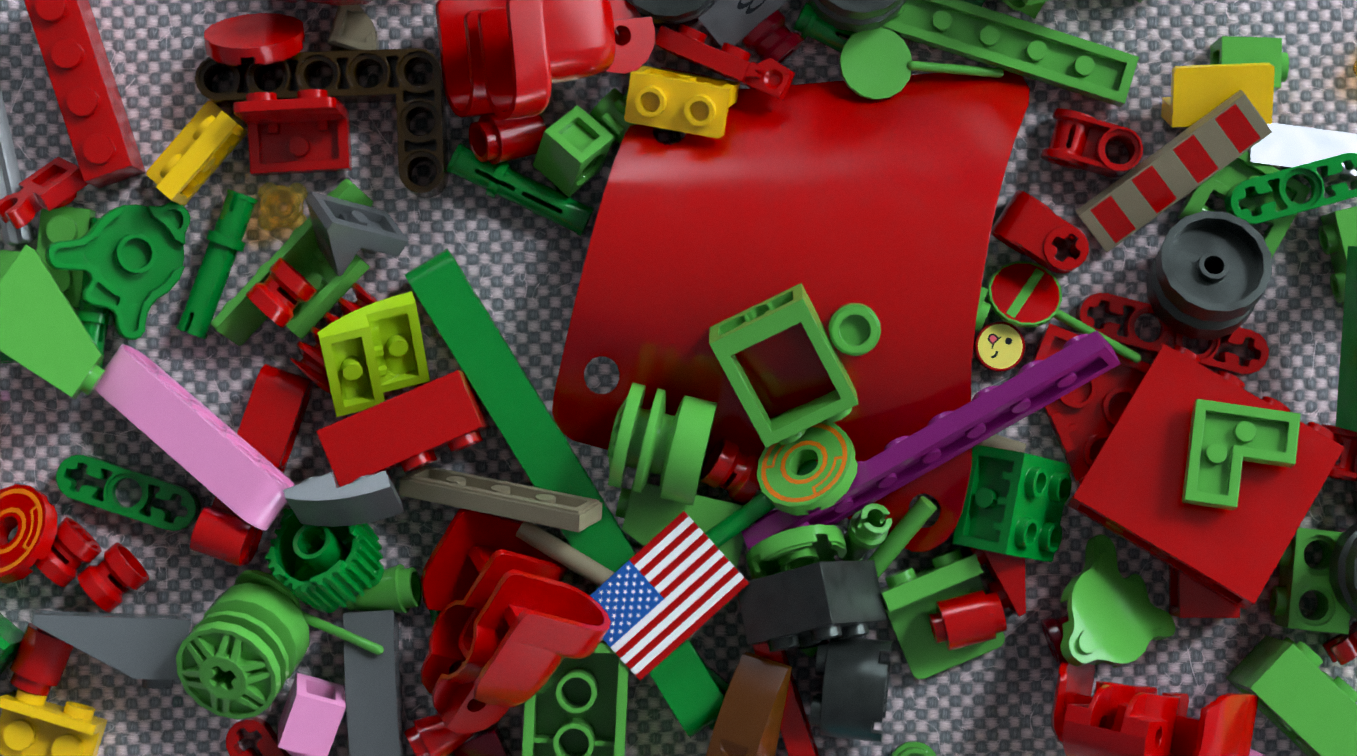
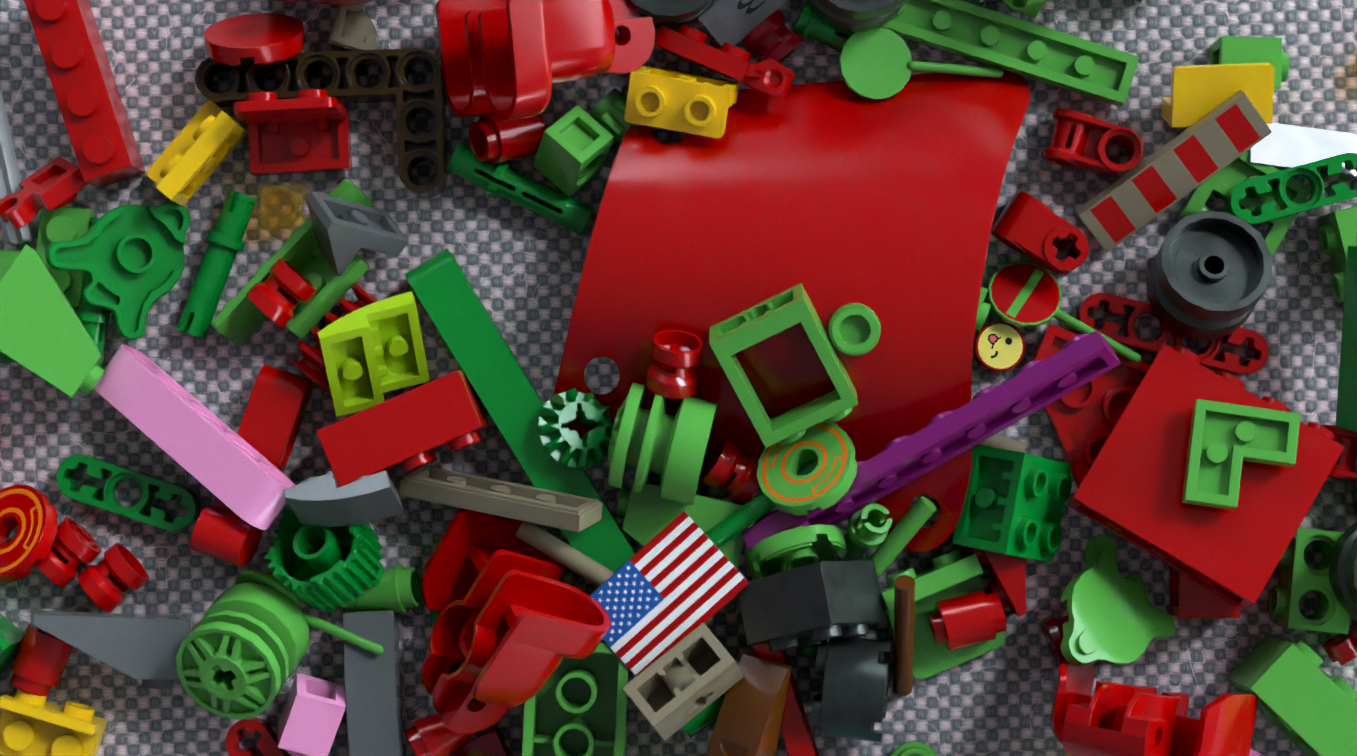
(565, 444): none -> green gear
(674, 366): none -> red wheel
(683, 681): none -> dark tan brick
(903, 635): none -> reddish brown bar

